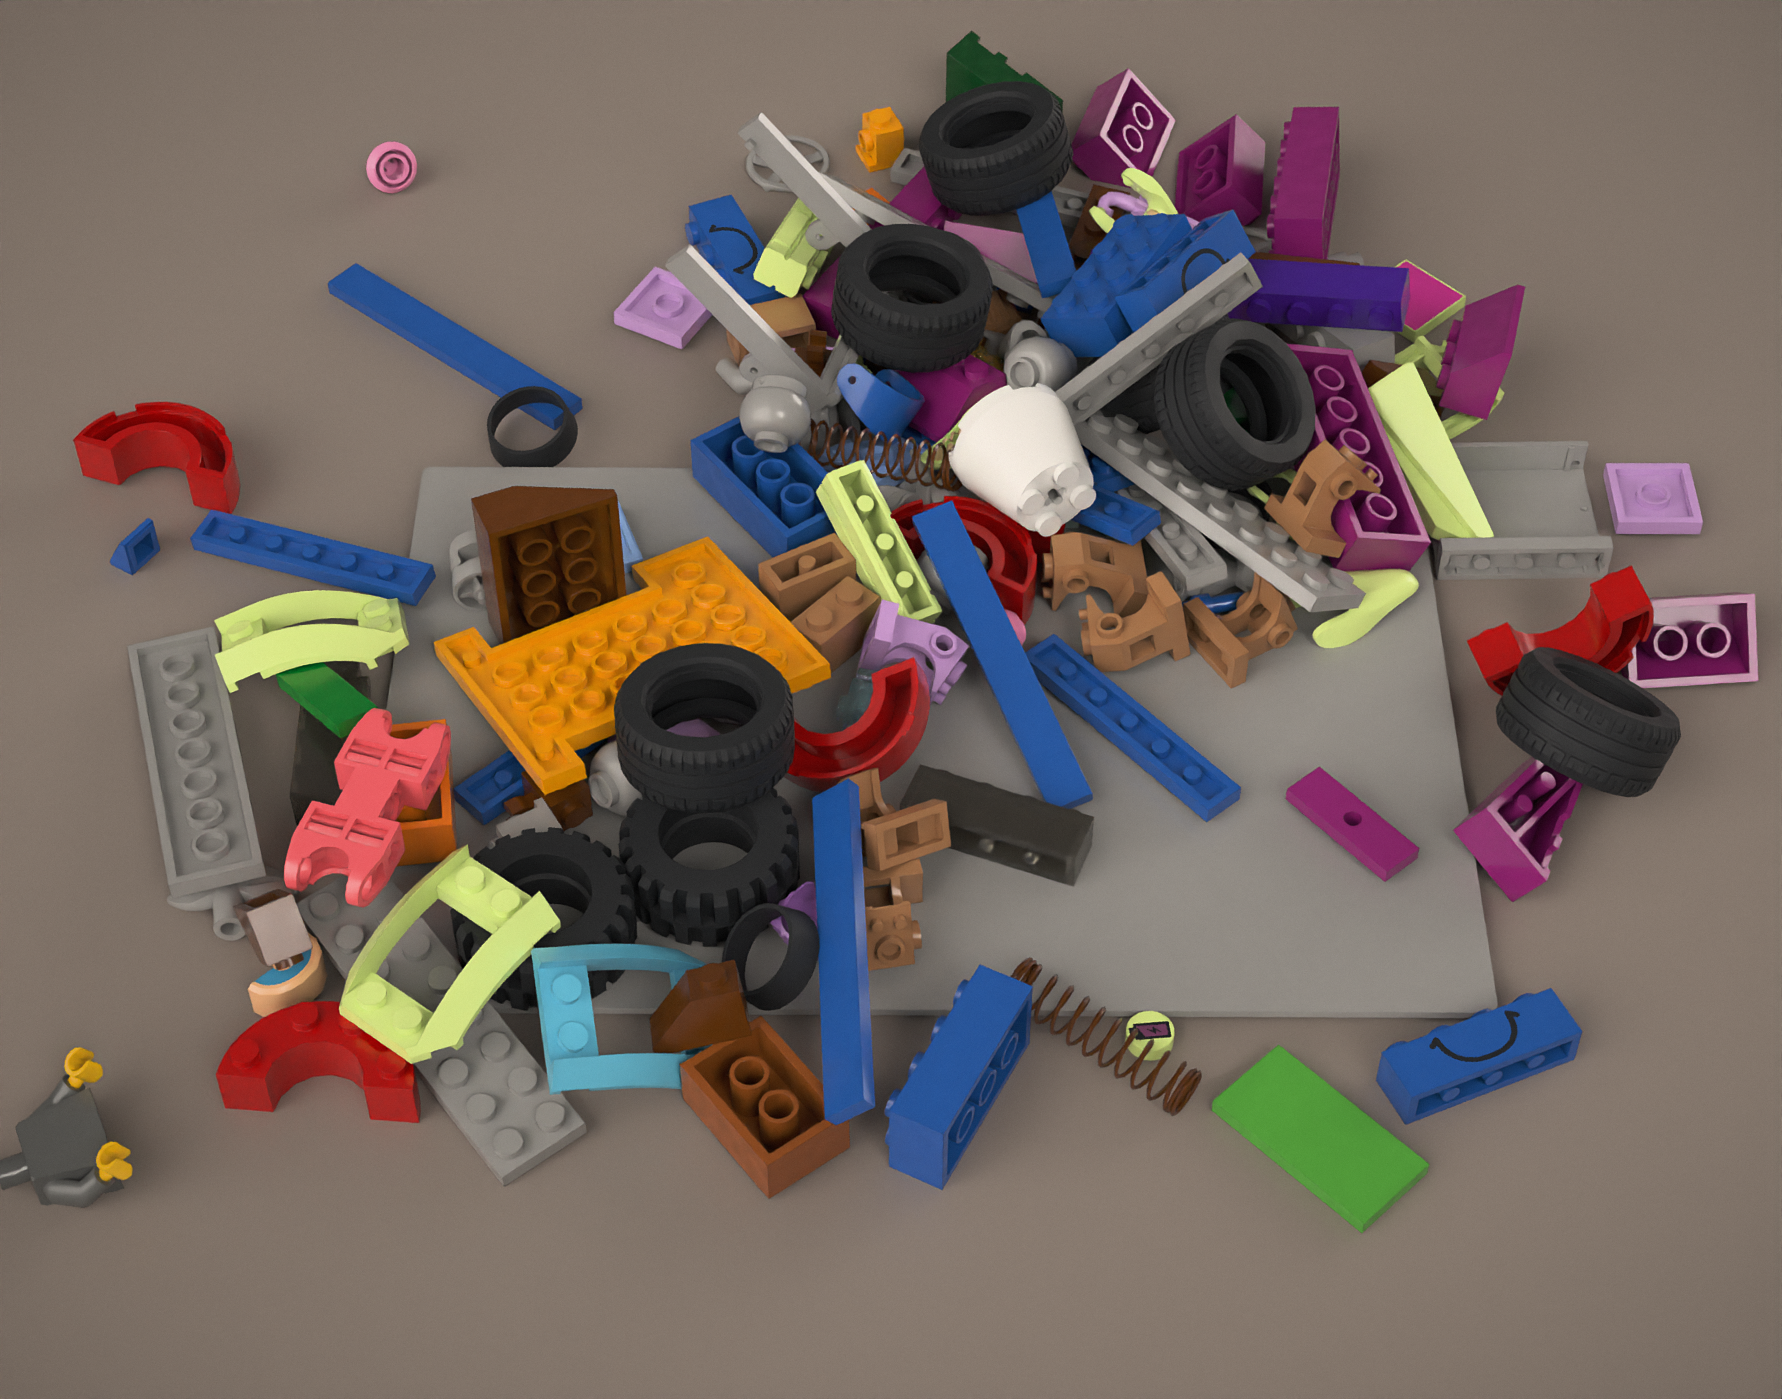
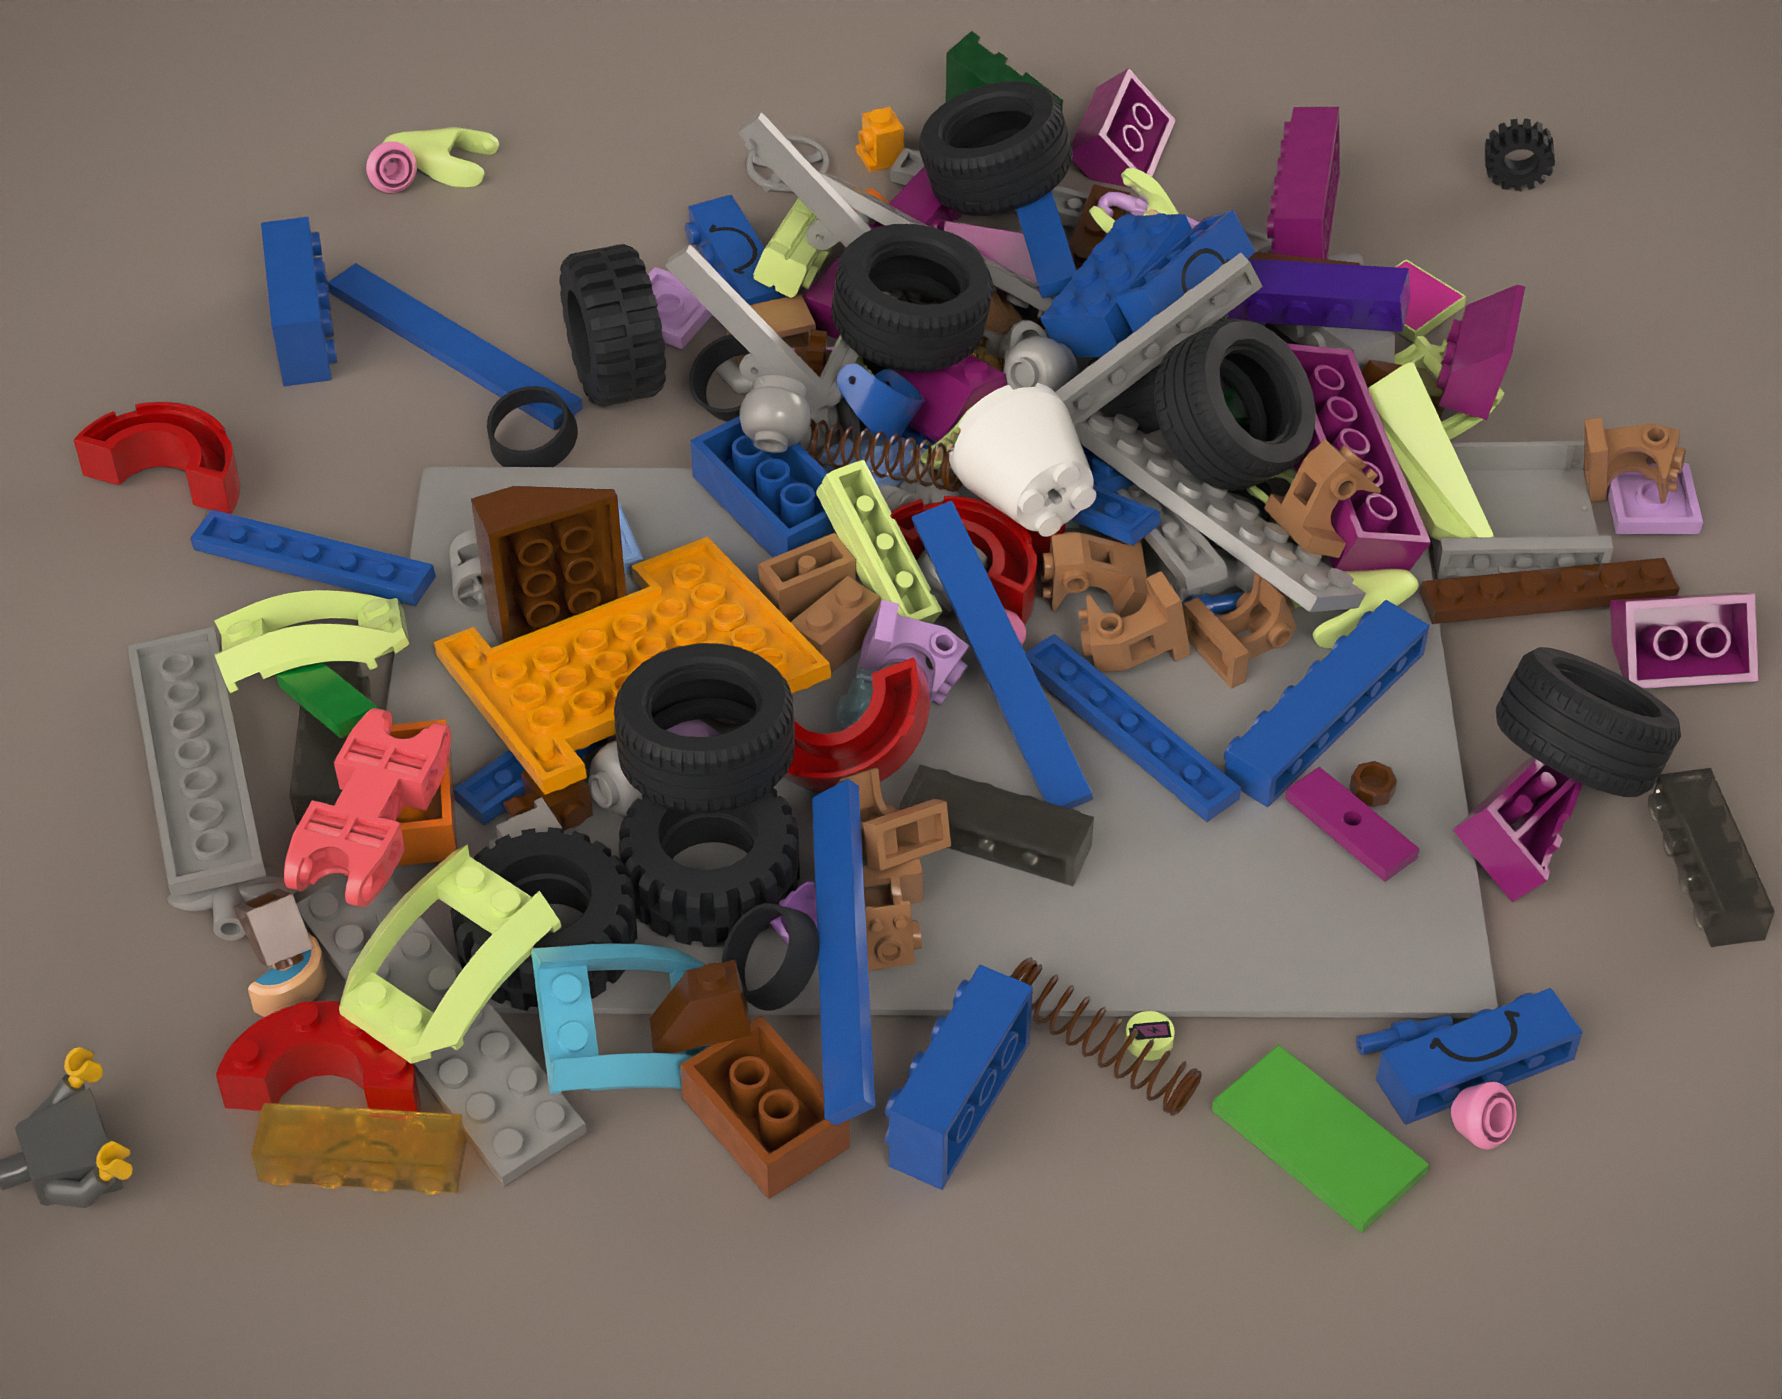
(136, 548): blue slope -> none
(298, 301): none -> blue brick
(359, 1148): none -> clear yellow brick
(433, 149): none -> yellowish green animal
(613, 325): none -> black tyre
(703, 367): none -> black tyre
(1222, 173): magenta slope -> none
(1325, 702): none -> blue brick
(1373, 783): none -> reddish brown tile
(1399, 1031): none -> blue bar
(1484, 1114): none -> bright pink cone
(1519, 171): none -> black tyre
(1545, 590): none -> reddish brown plate
(1602, 632): red brick -> none
(1631, 450): none -> medium nougat tile
(1710, 858): none -> clear smoke brick

